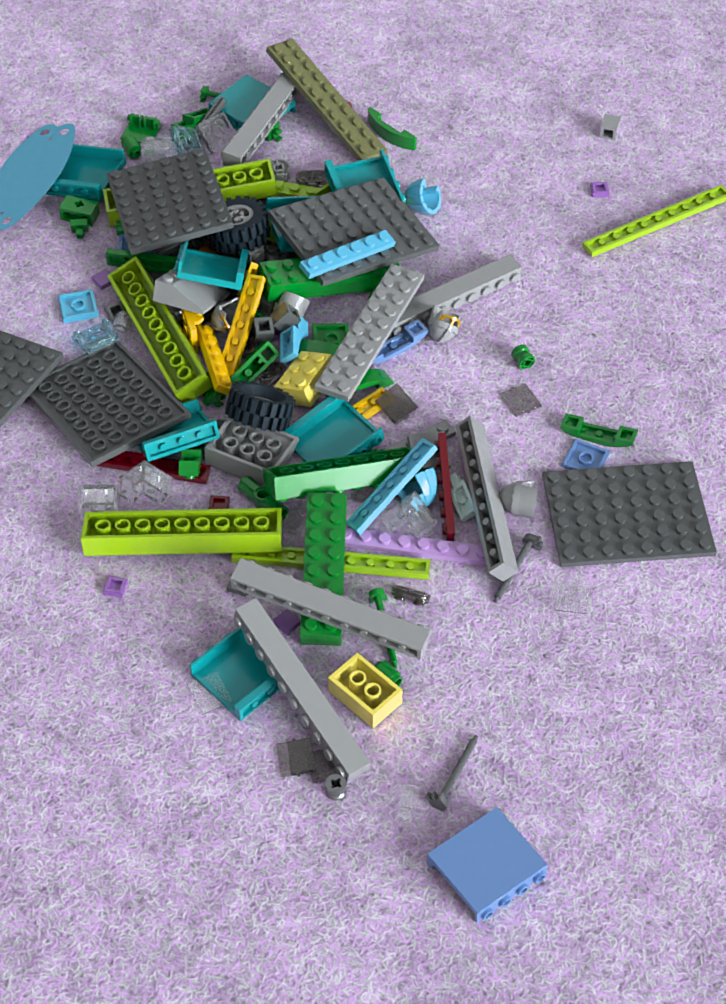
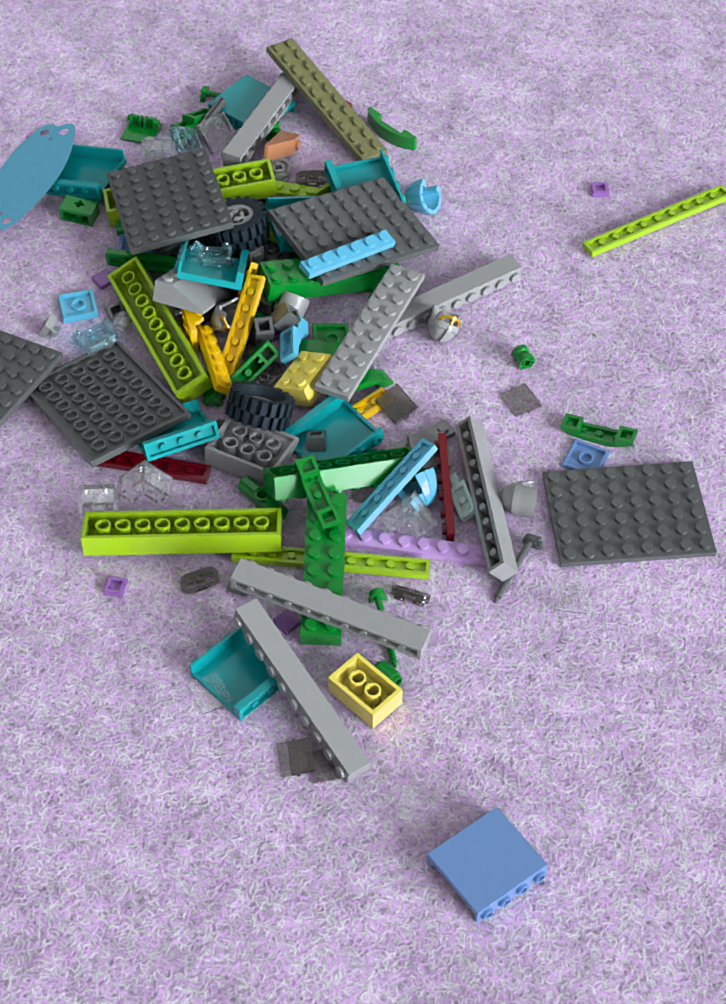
(49, 326): none -> light grey tile
(79, 226): green tile -> none
(131, 146): green brick -> none
(191, 461): green slope -> none
(198, 579): none -> clear smoke plate
(209, 258): none -> clear light blue piece
(219, 502): dark red tile -> none
(282, 145): none -> nougat slope
(316, 440): none -> flat silver slope
(316, 492): none -> green slope
(338, 792): flat silver wheel -> none
(402, 342): medium blue slope -> none
(440, 801): dark grey piece -> none
(610, 127): light grey brick -> none

